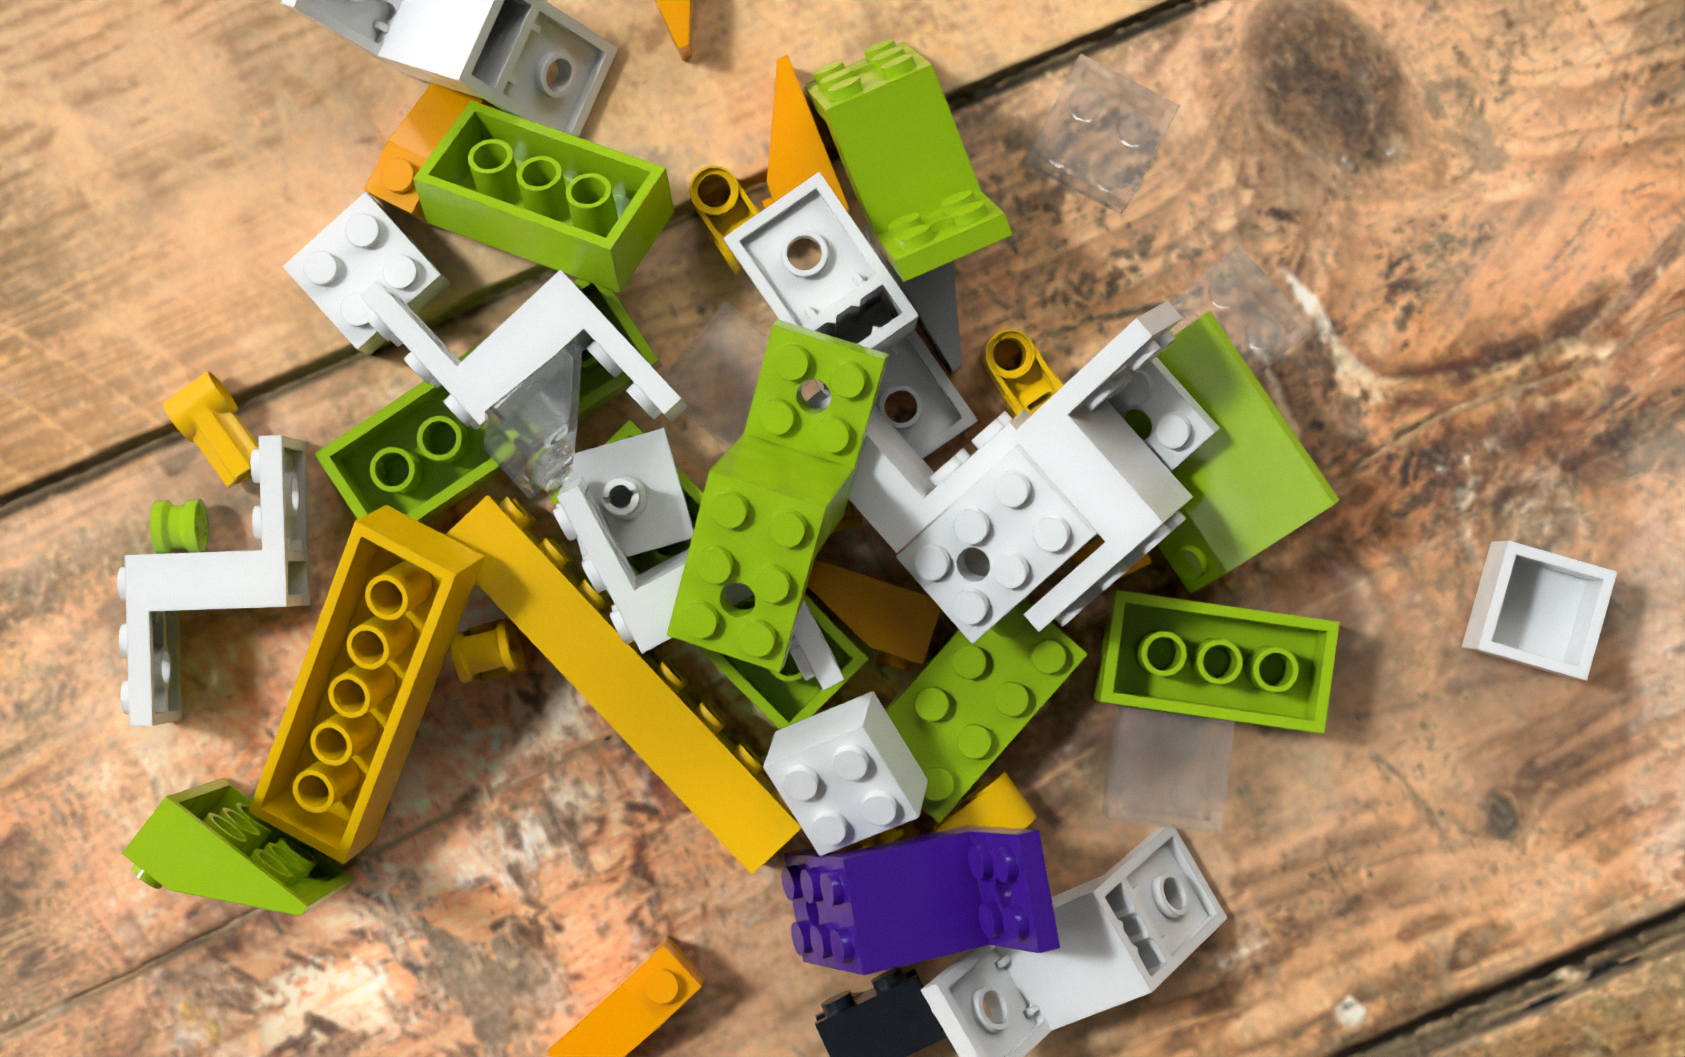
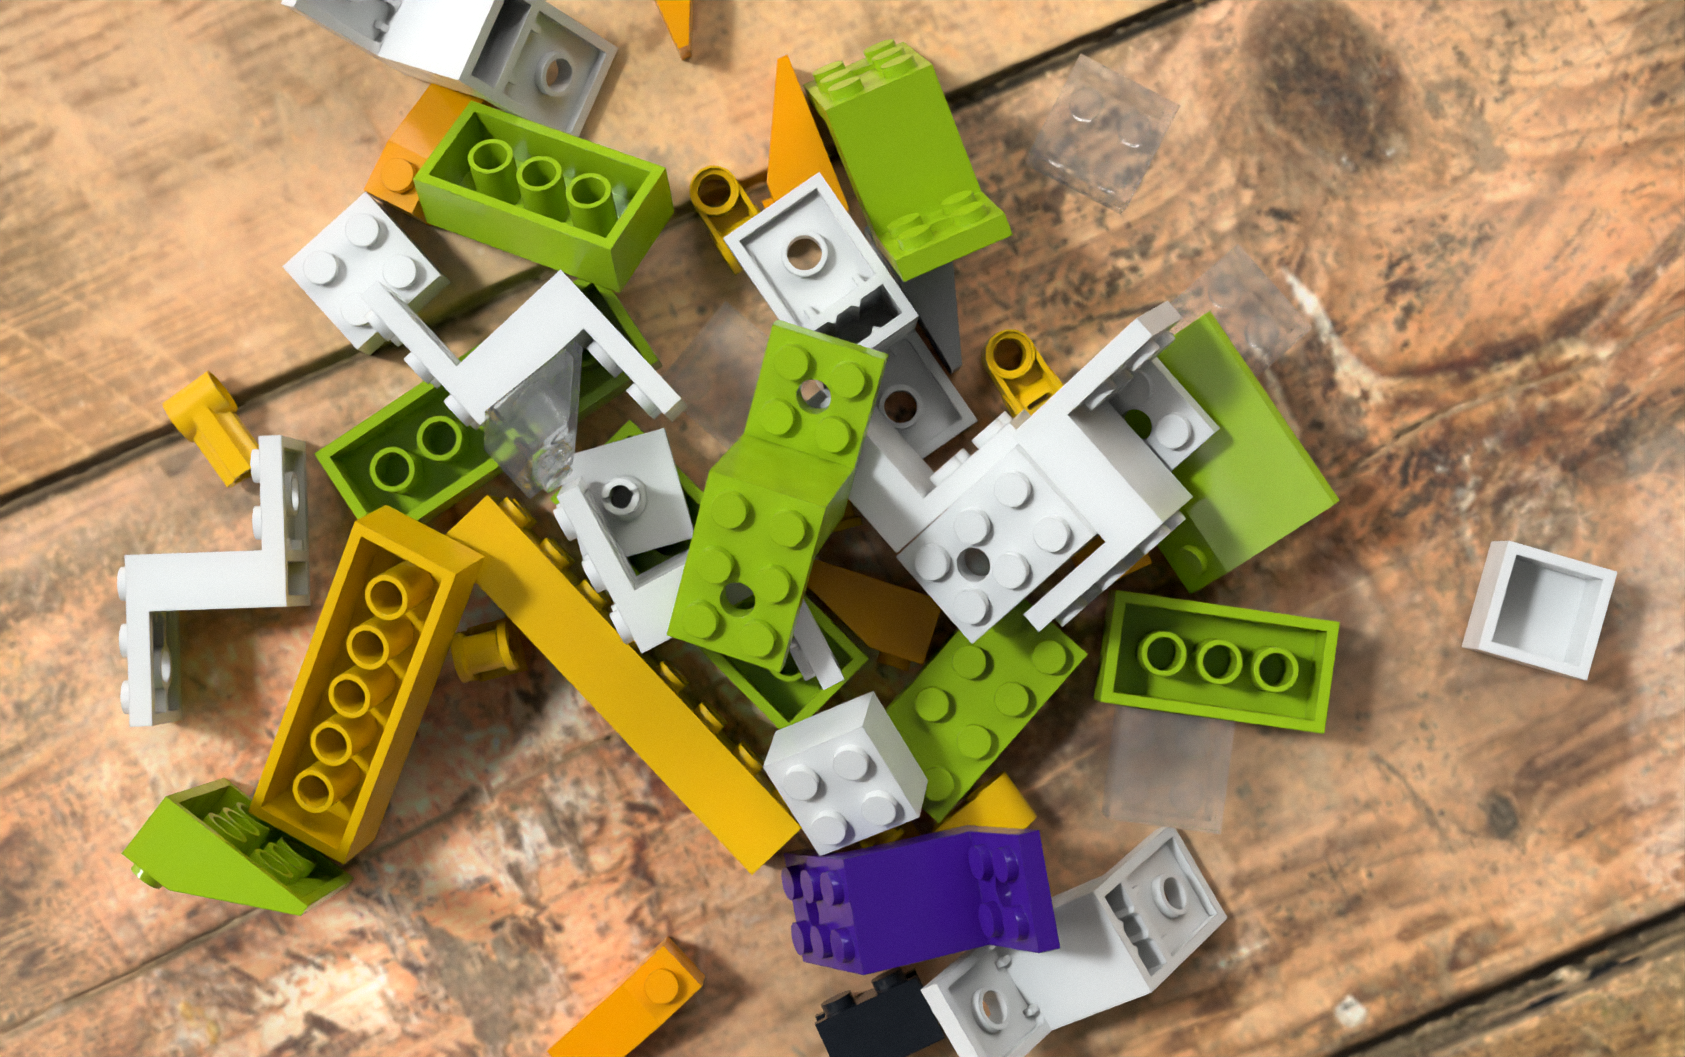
(179, 526): lime wheel -> none

